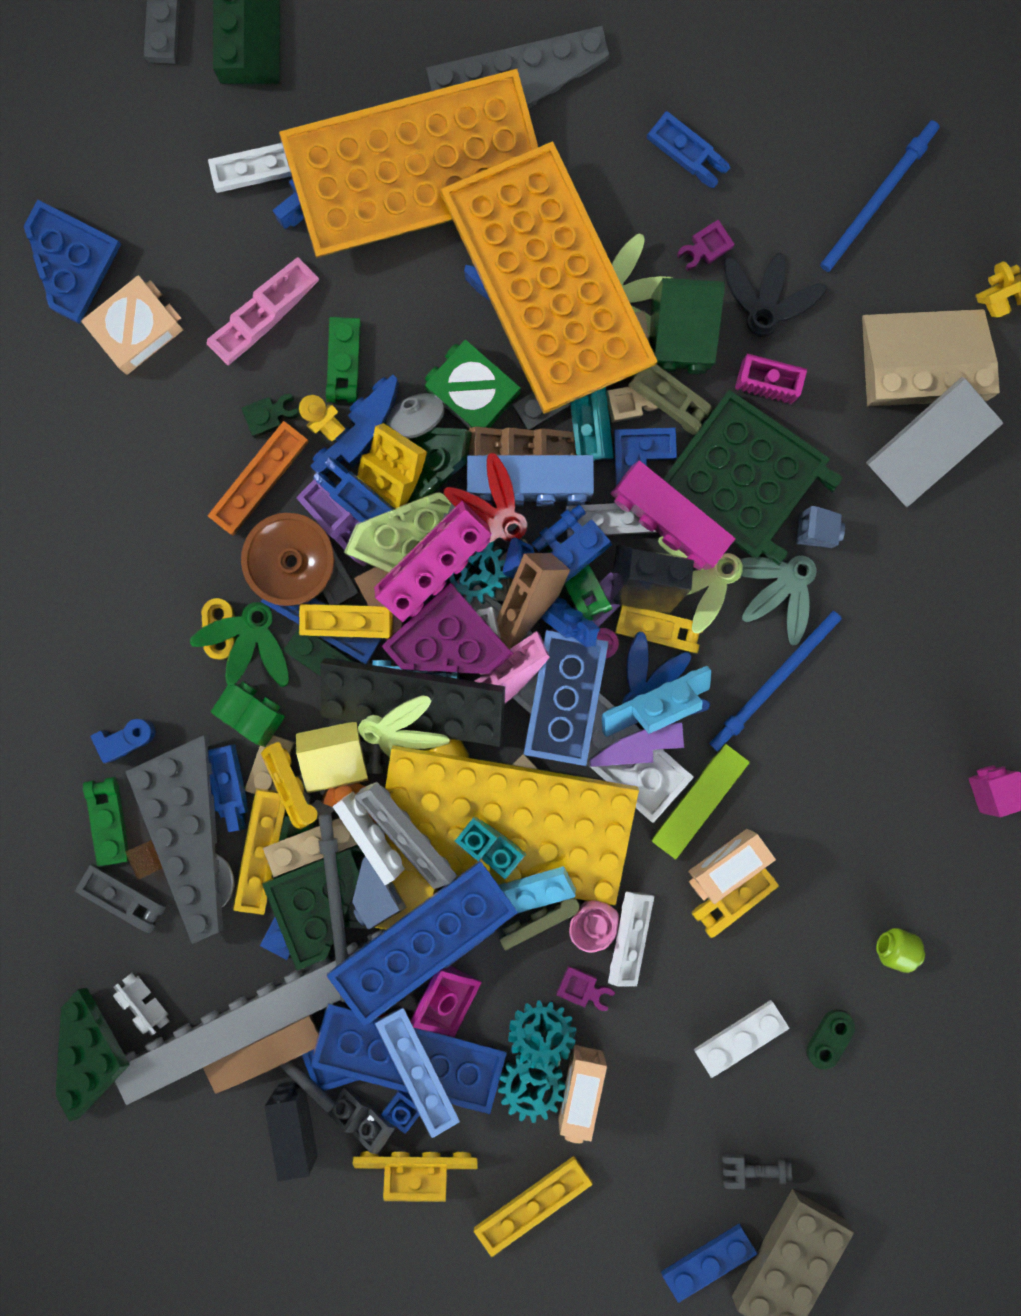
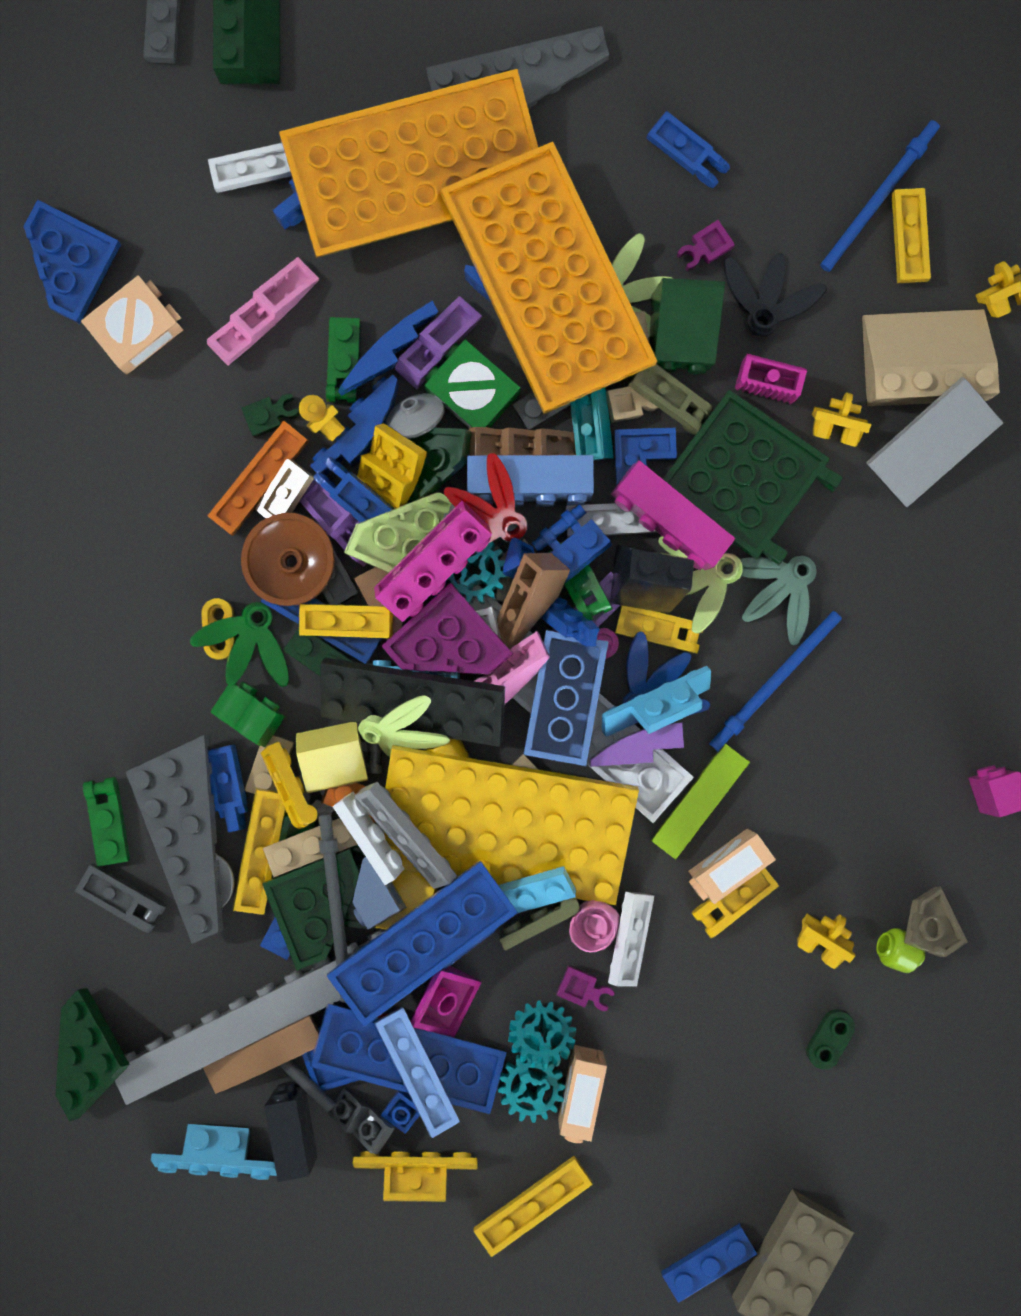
(132, 996): white hinge -> none
(133, 736): blue leg -> none
(144, 859): clear orange tile -> none
(215, 1150): none -> medium azure bracket
(285, 490): none -> plate
(381, 356): none -> blue slope
(436, 340): none -> medium lavender slope
(491, 846): teal slope -> none
(740, 1171): dark grey hinge -> none
(741, 1038): white plate -> none
(820, 528): sand blue slope -> none
(830, 935): none -> yellow hips
(853, 426): none -> yellow hips
(911, 235): none -> yellow plate
(934, 925): none -> dark tan plate

